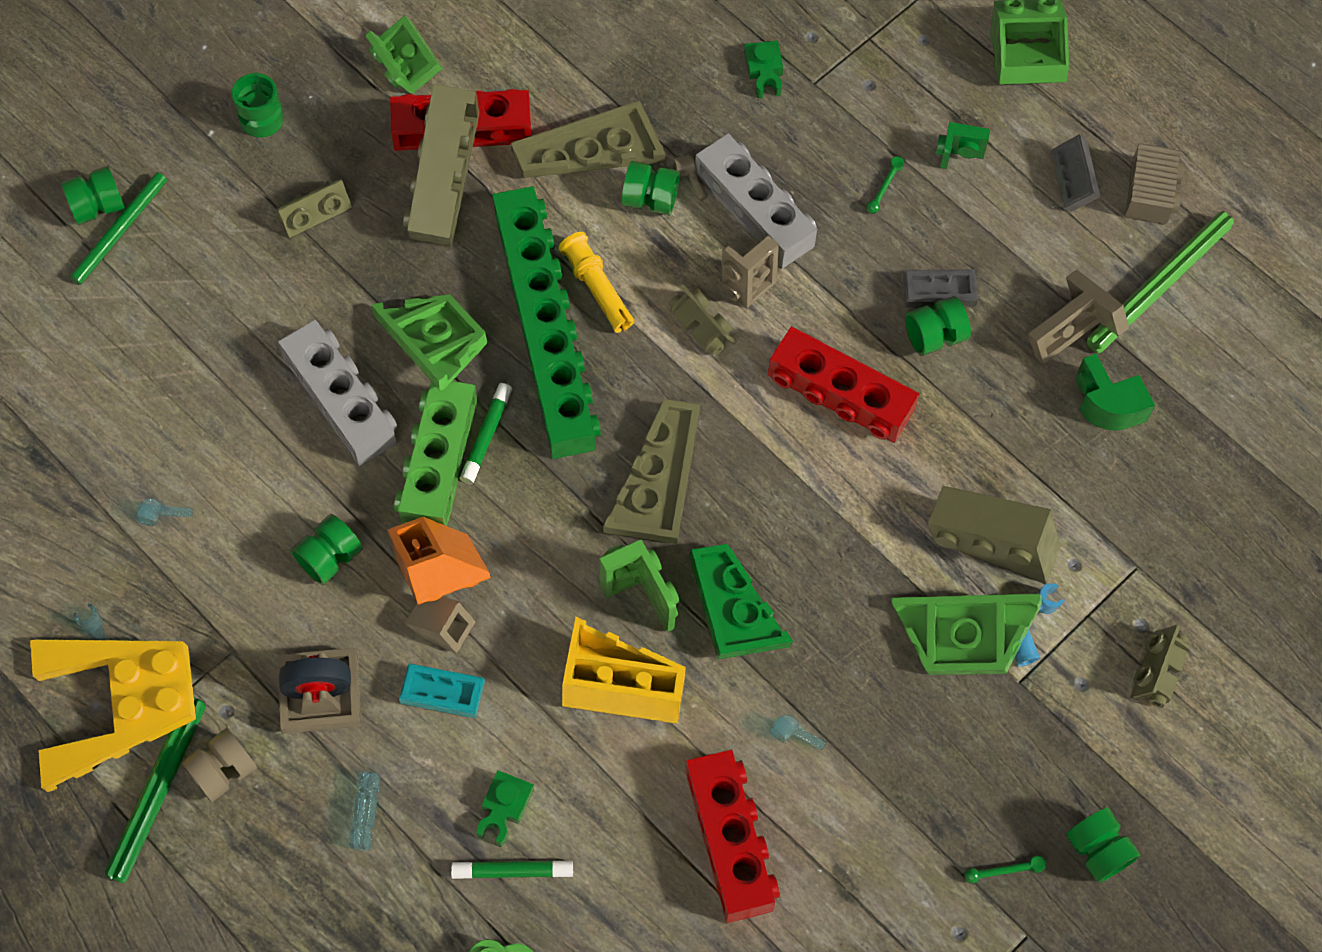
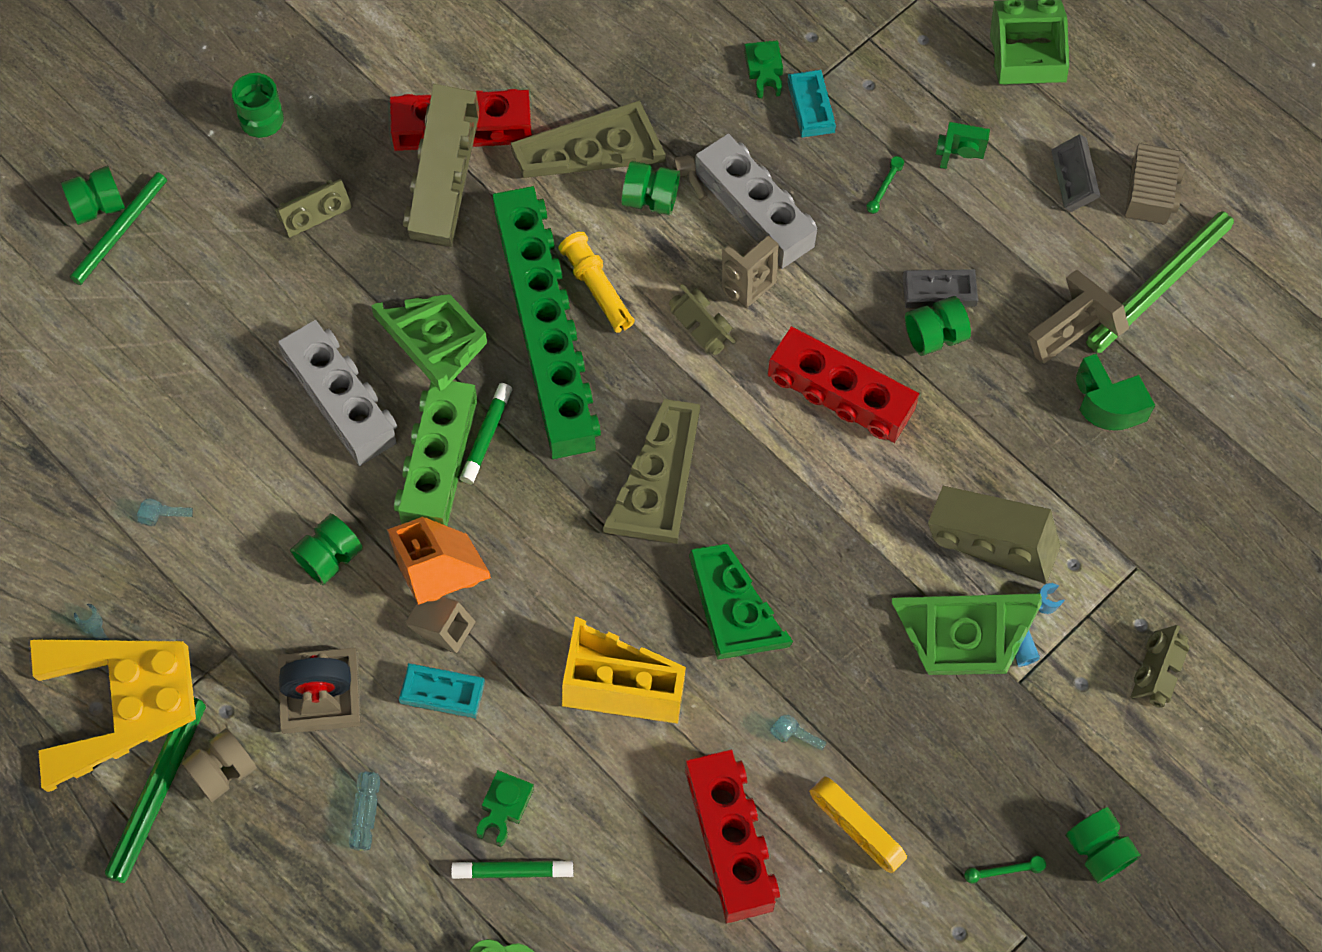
(404, 55): bright green bracket -> none
(631, 565): bright green bracket -> none
(811, 103): none -> teal plate
(858, 824): none -> yellow beam

